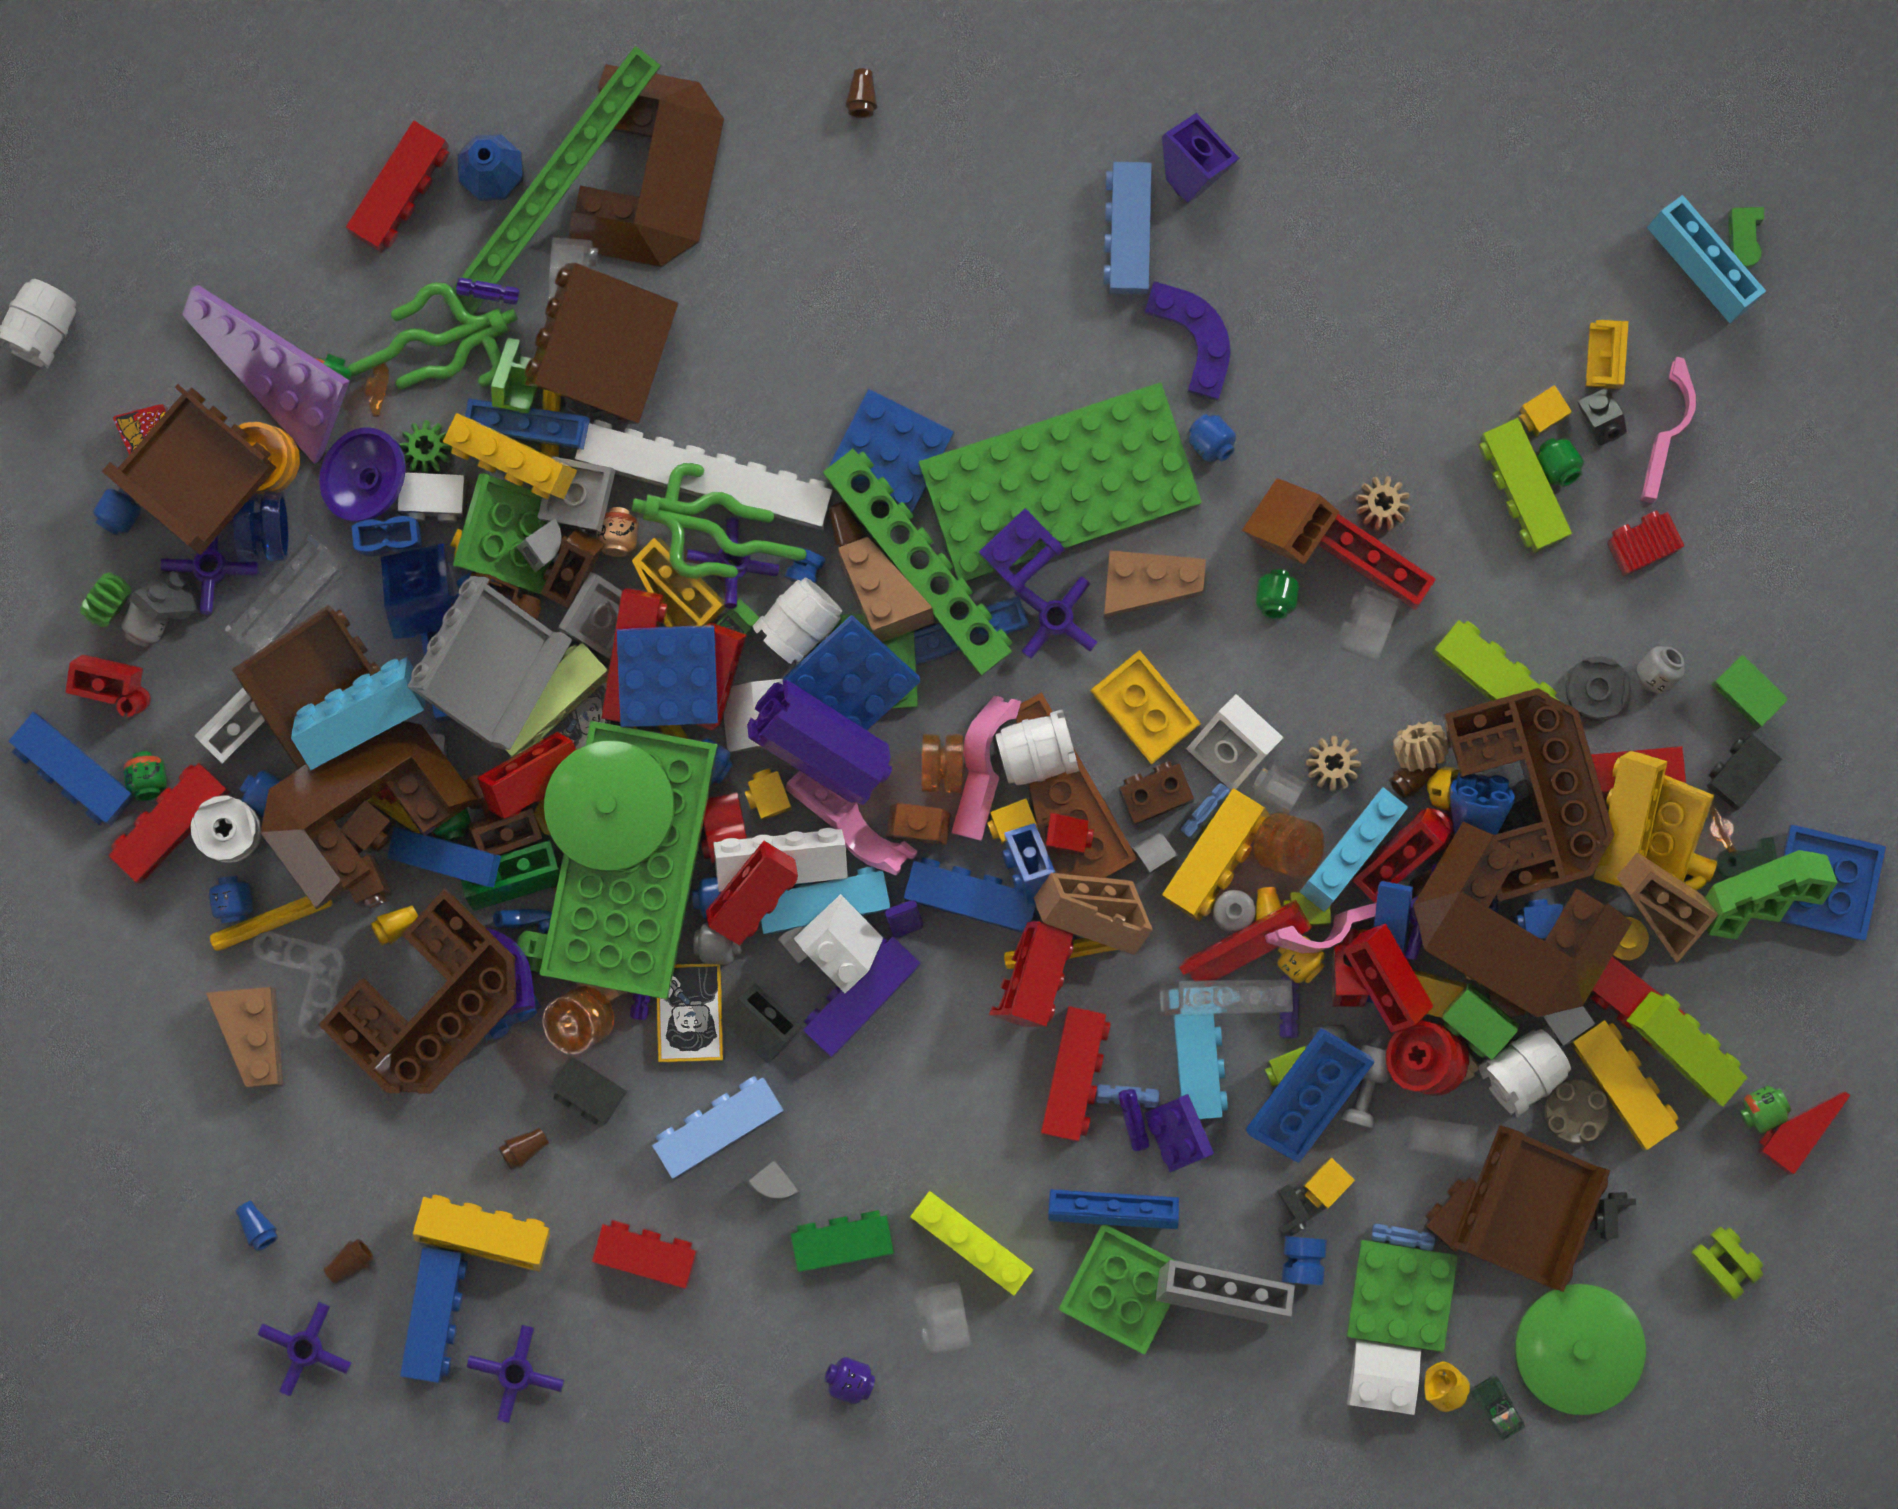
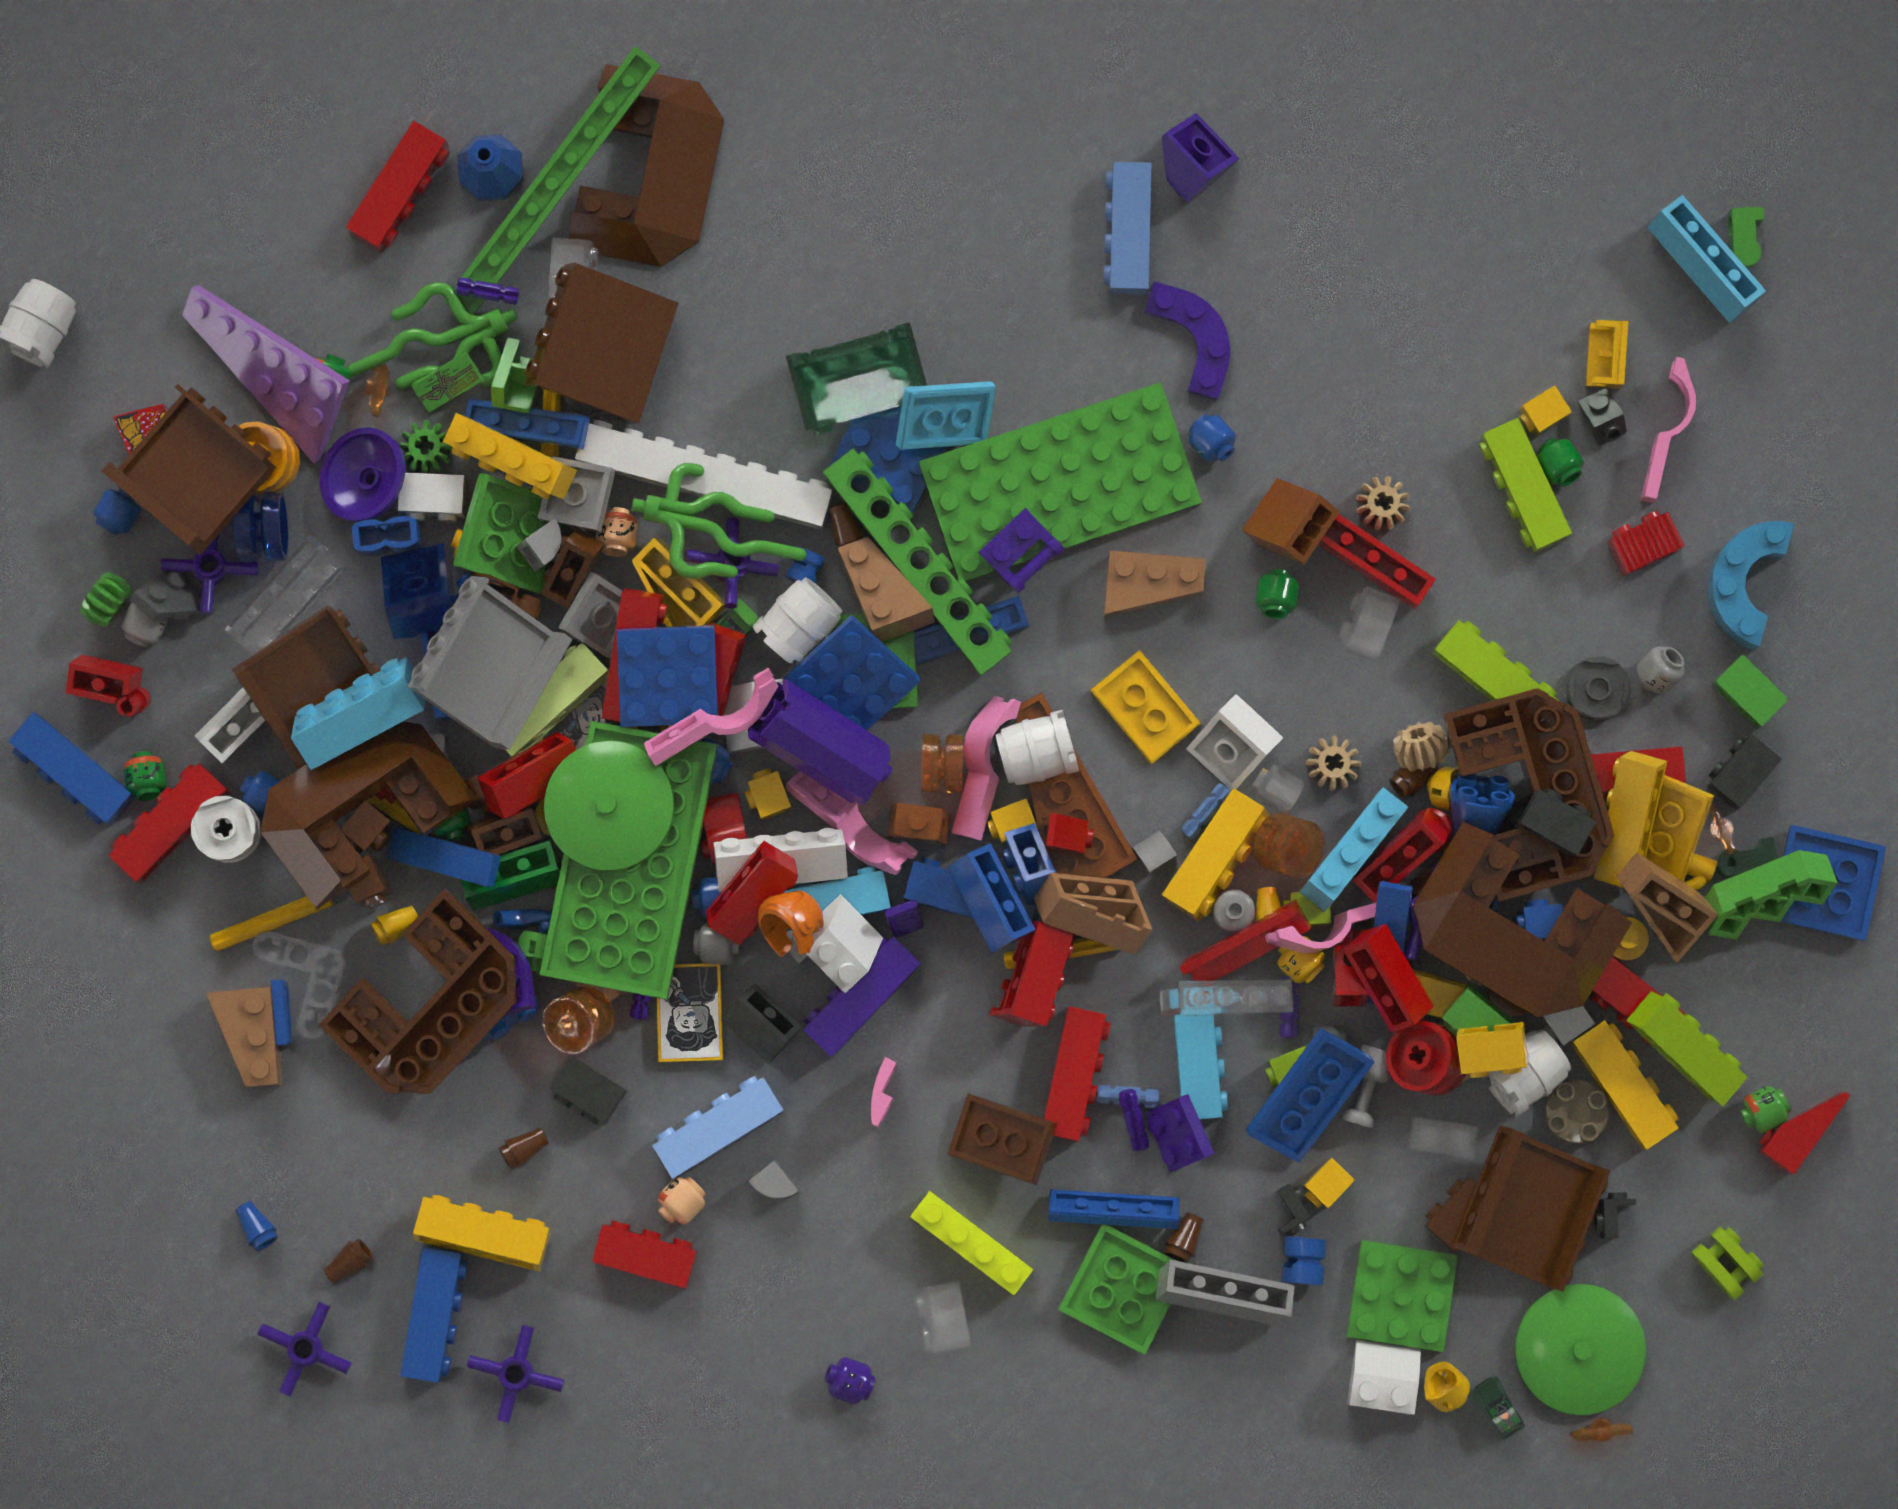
(231, 900): blue head -> none
(281, 1012): none -> blue tile
(447, 382): none -> bright green tile
(681, 1200): none -> light nougat head
(701, 723): none -> bright pink piece
(790, 911): none -> orange helmet
(842, 1241): green brick -> none
(855, 377): none -> clear green windscreen
(861, 95): reddish brown cone -> none
(880, 1101): none -> bright pink slope
(945, 415): none -> medium azure tile
(991, 898): none -> blue brick
(1002, 1139): none -> reddish brown tile
(1066, 627): dark purple bar -> none
(1156, 793): reddish brown brick -> none
(1184, 1240): none -> reddish brown cone
(1403, 1237): medium blue axle -> none
(1492, 1050): none -> yellow piece
(1557, 822): none -> pearl dark grey brick
(1601, 1431): none -> clear orange piece
(1728, 578): none -> dark azure brick

